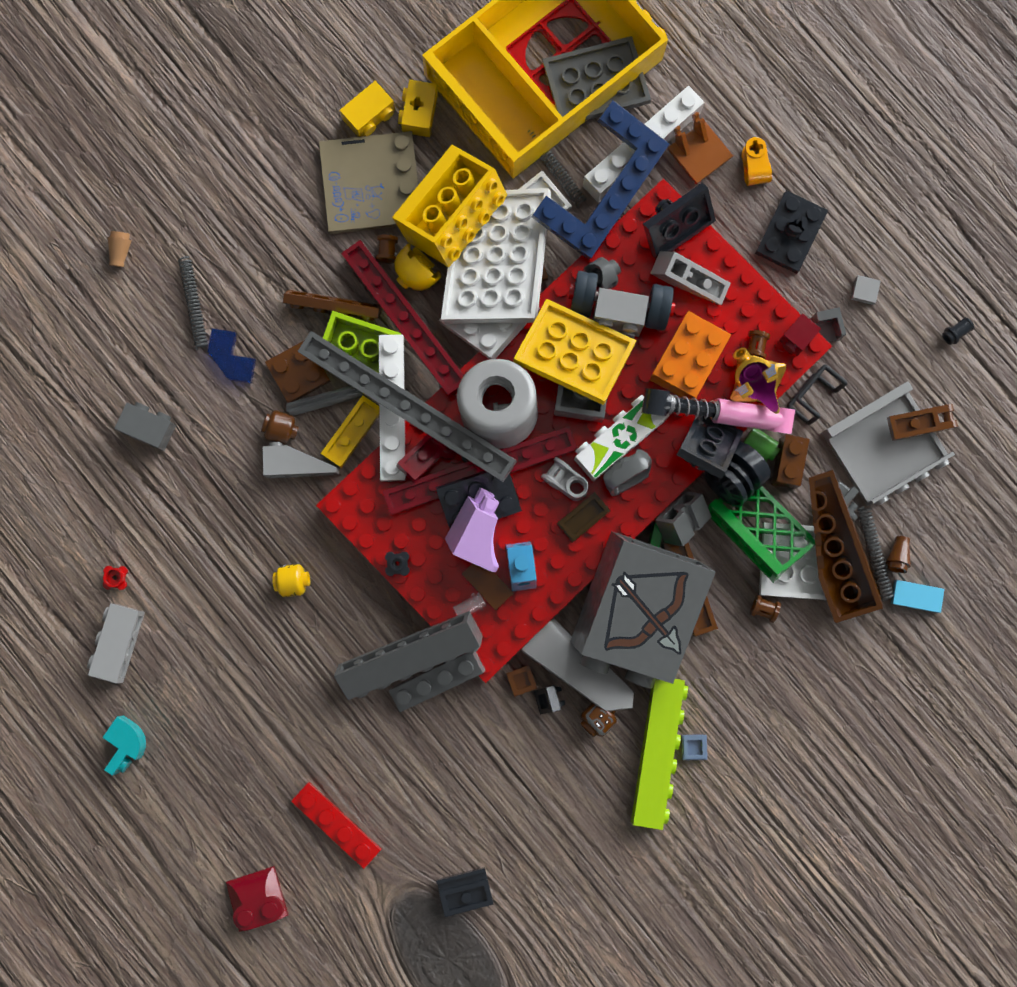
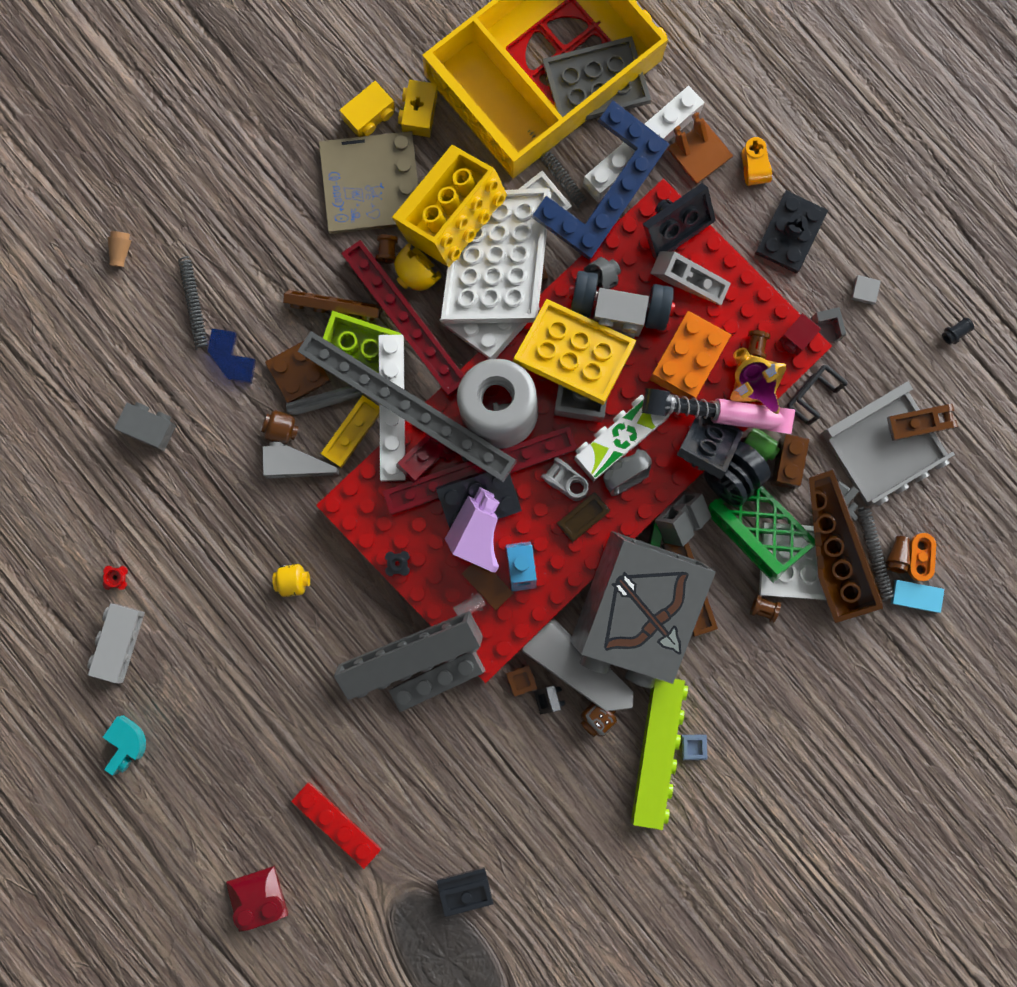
(924, 558): none -> orange plate

